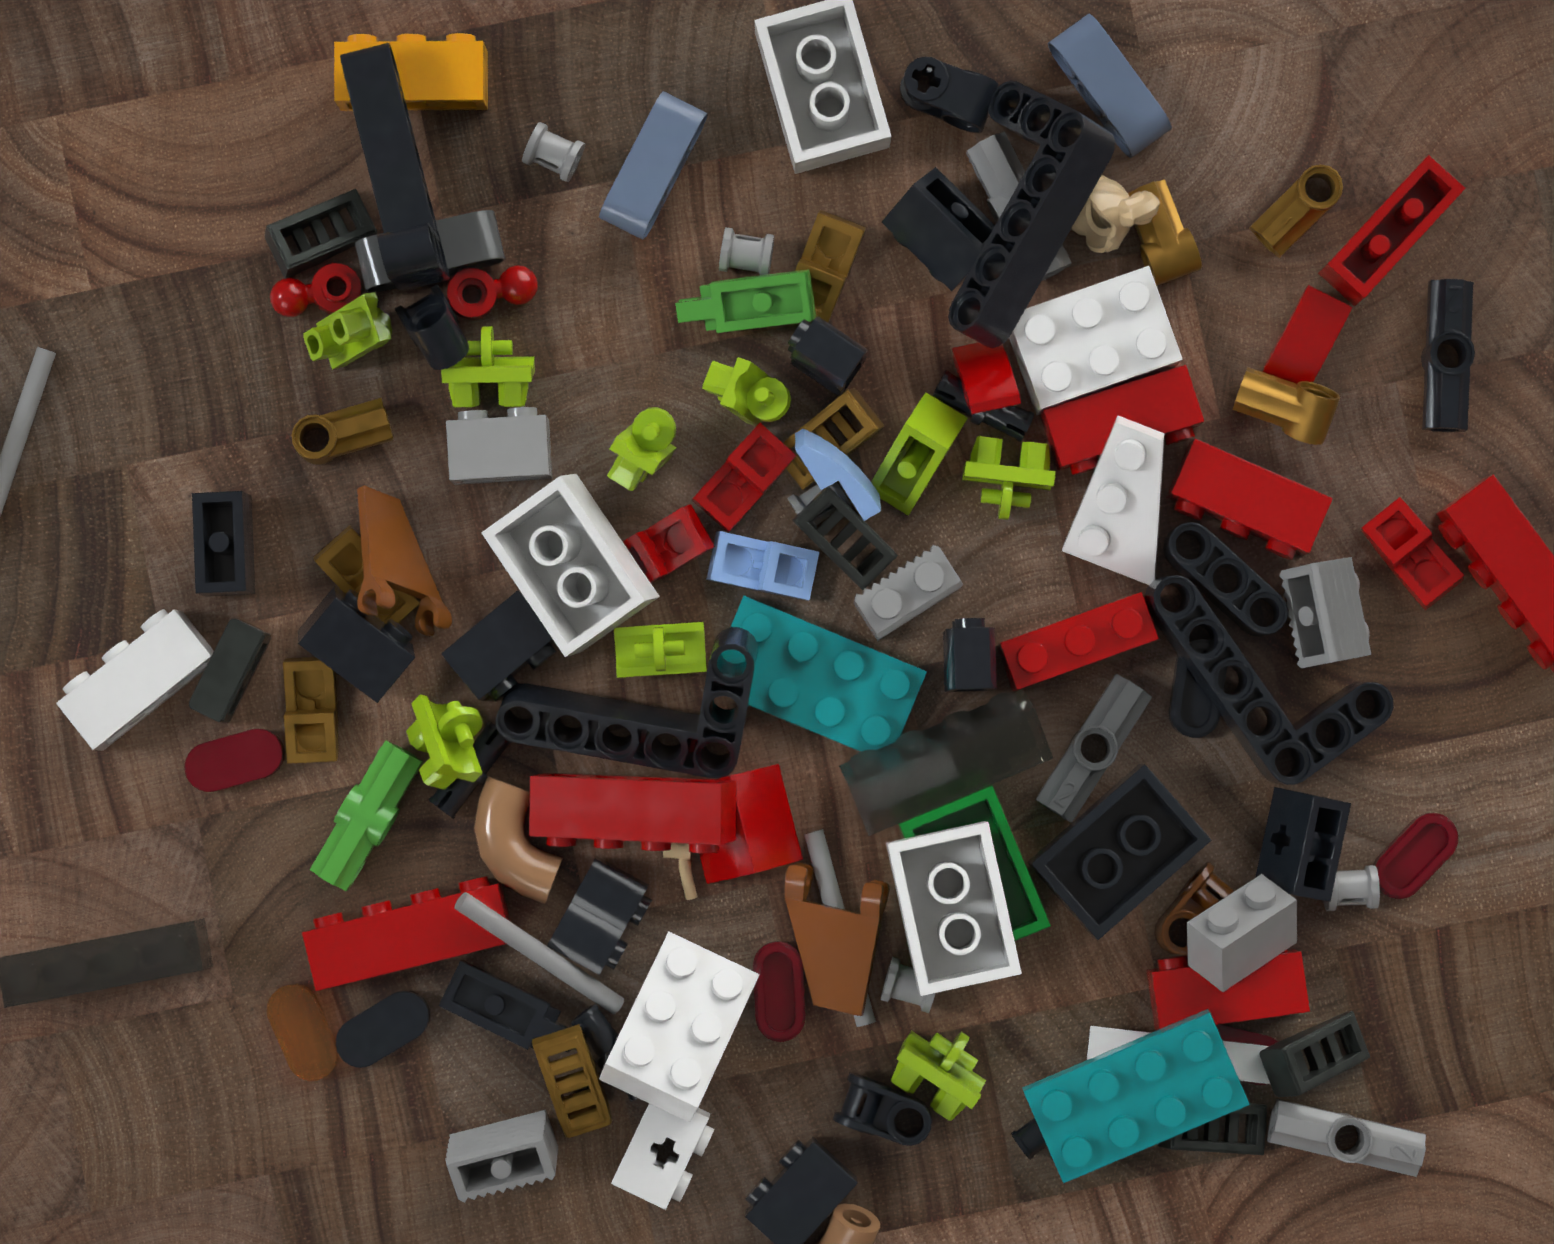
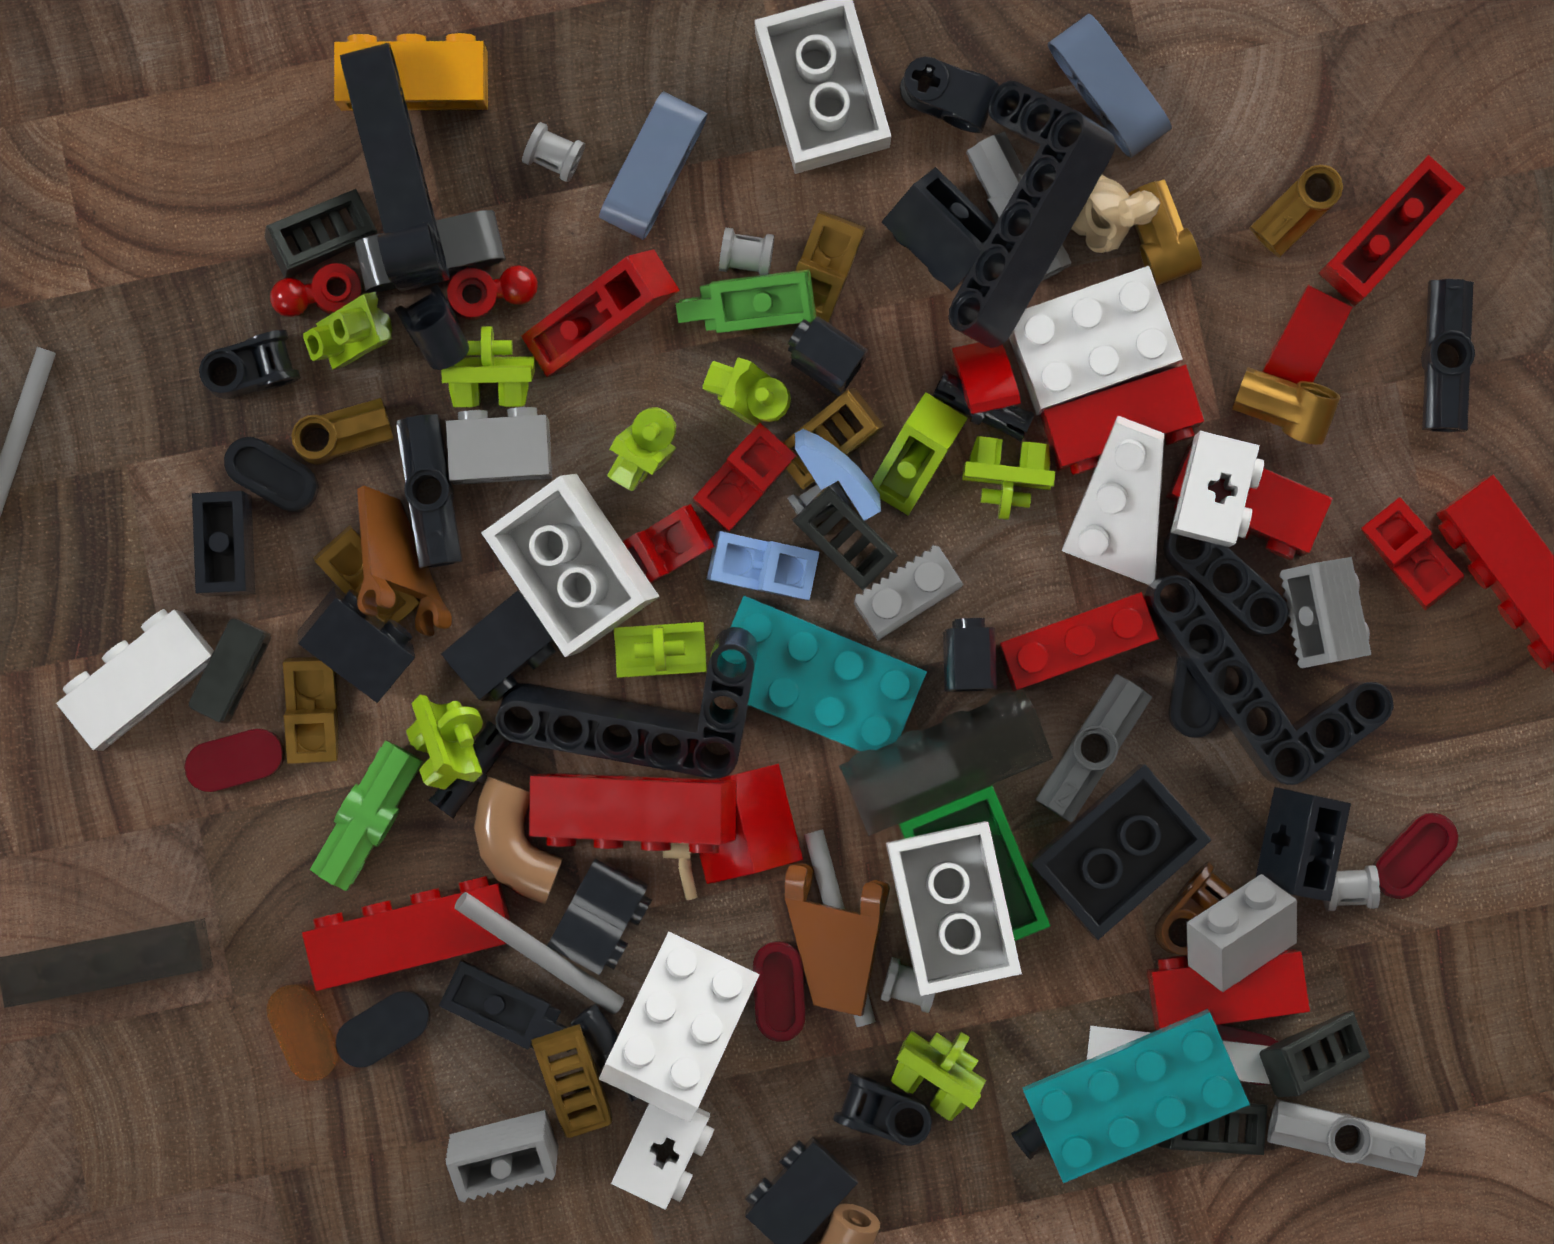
(252, 364): none -> black piece
(271, 474): none -> black tile
(425, 459): none -> black piece
(600, 311): none -> red slope
(1196, 510): none -> white brick

